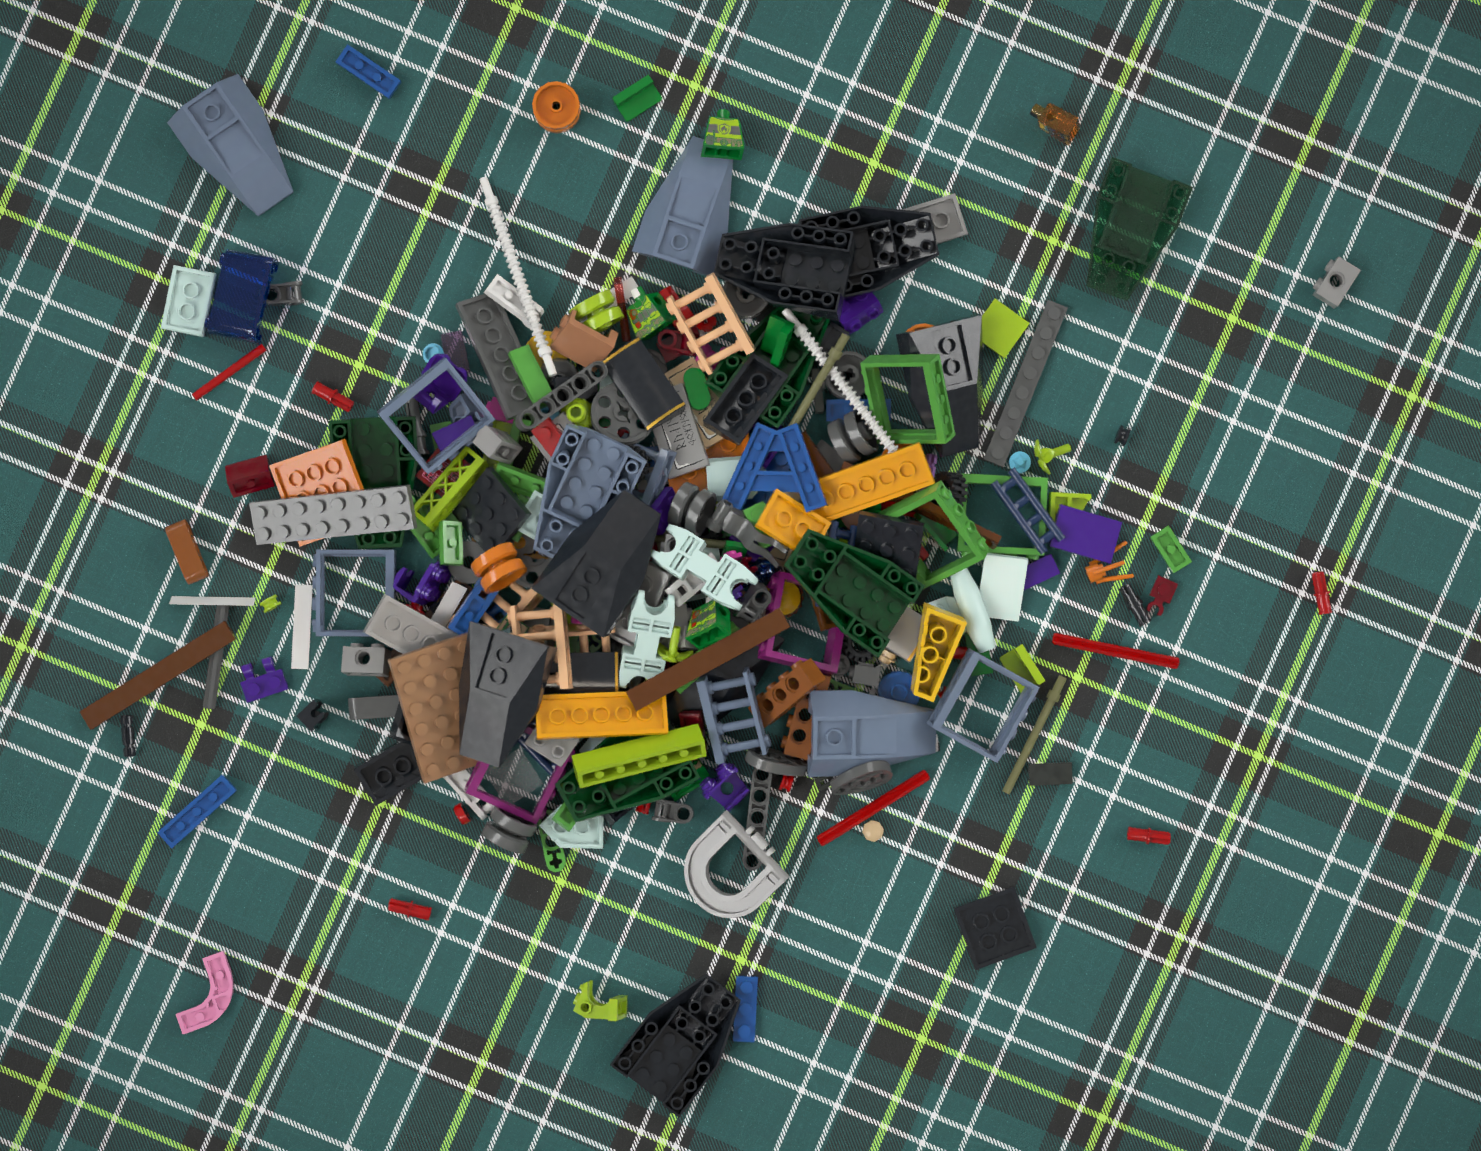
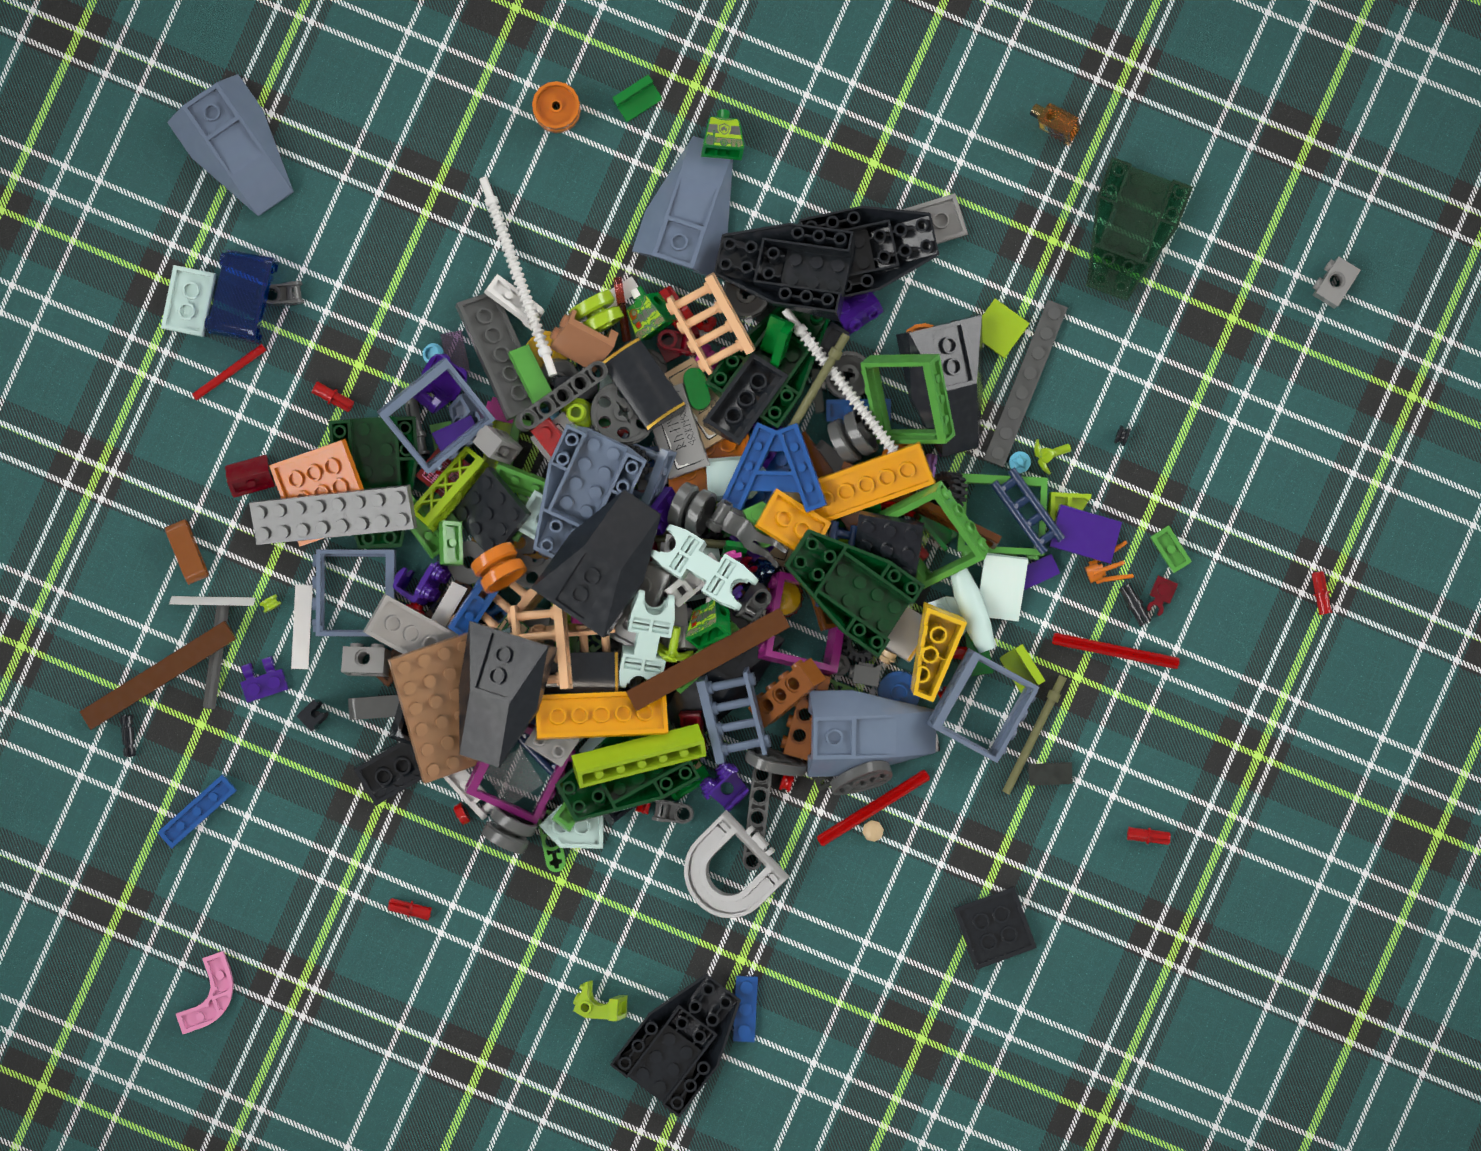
(368, 71): blue plate -> none

